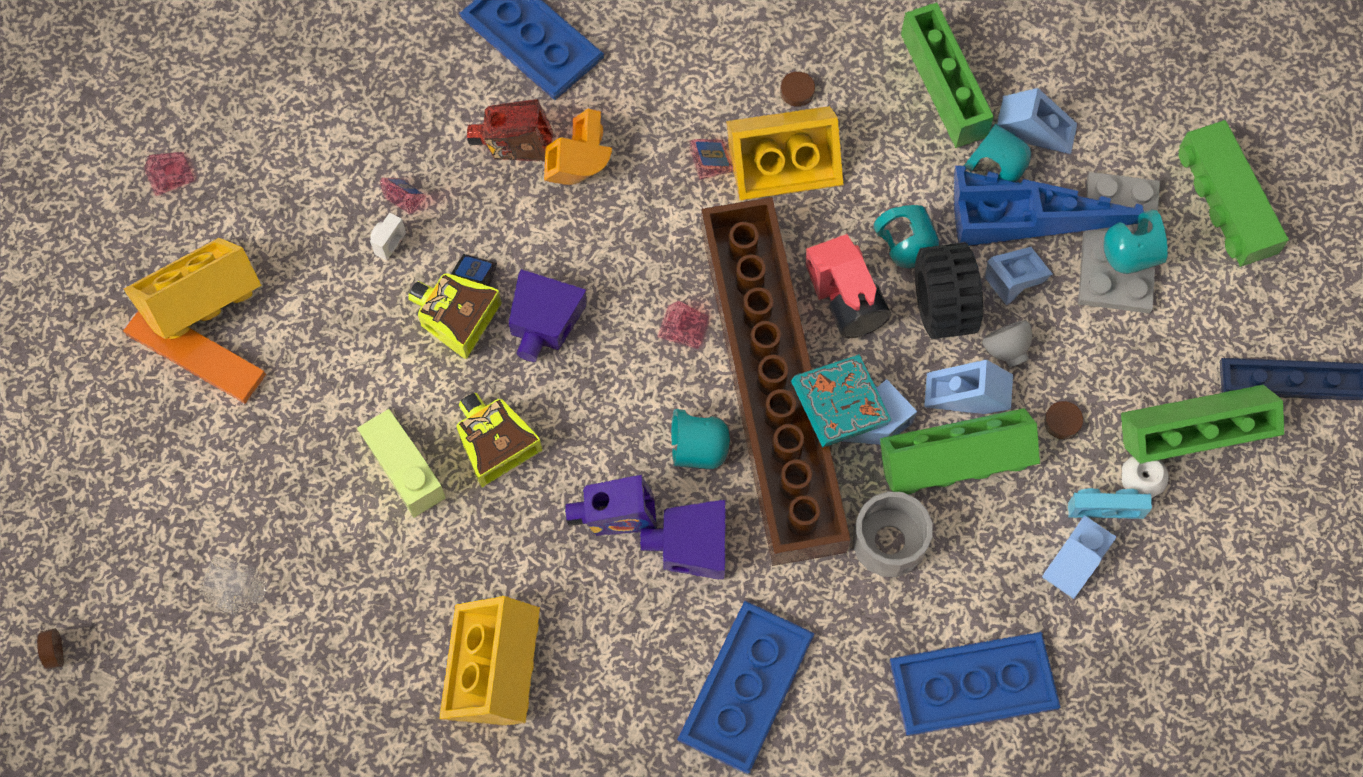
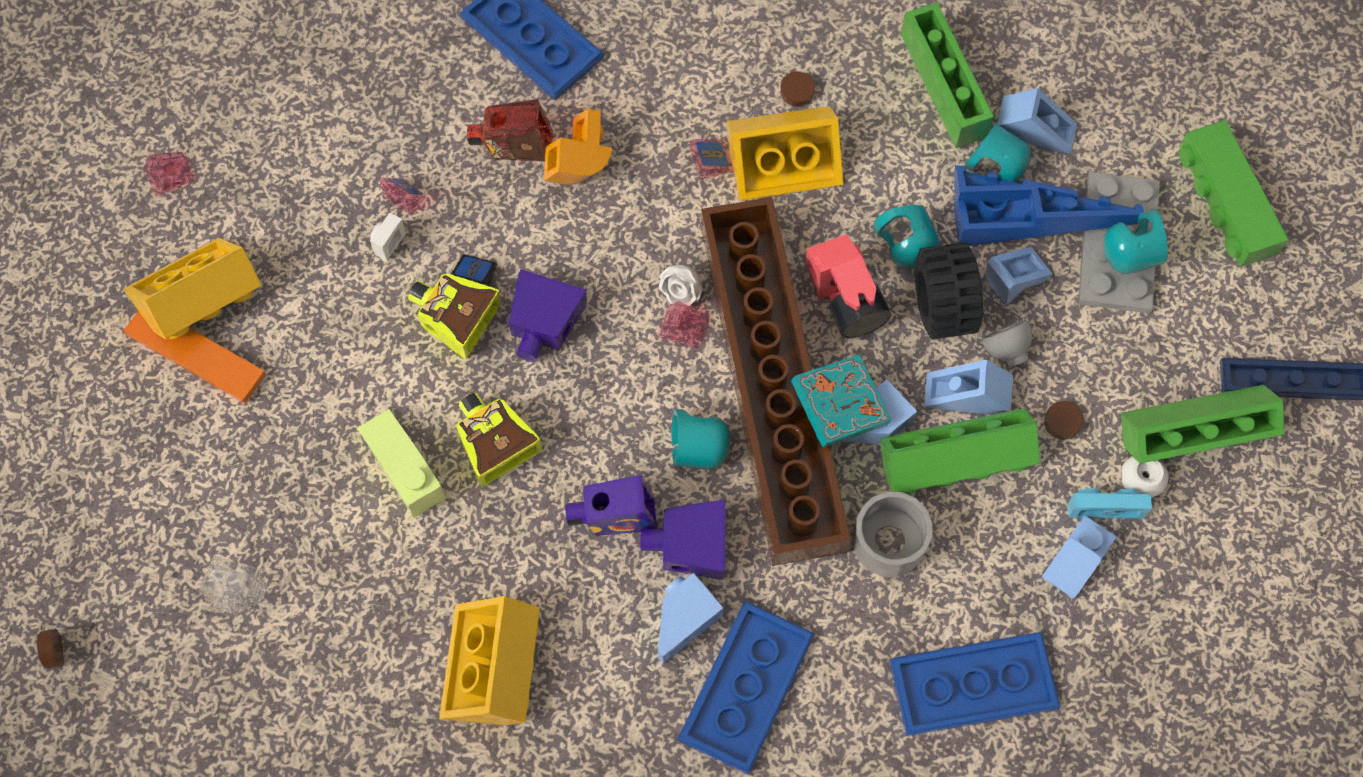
(680, 284): none -> white plate
(686, 614): none -> light blue slope

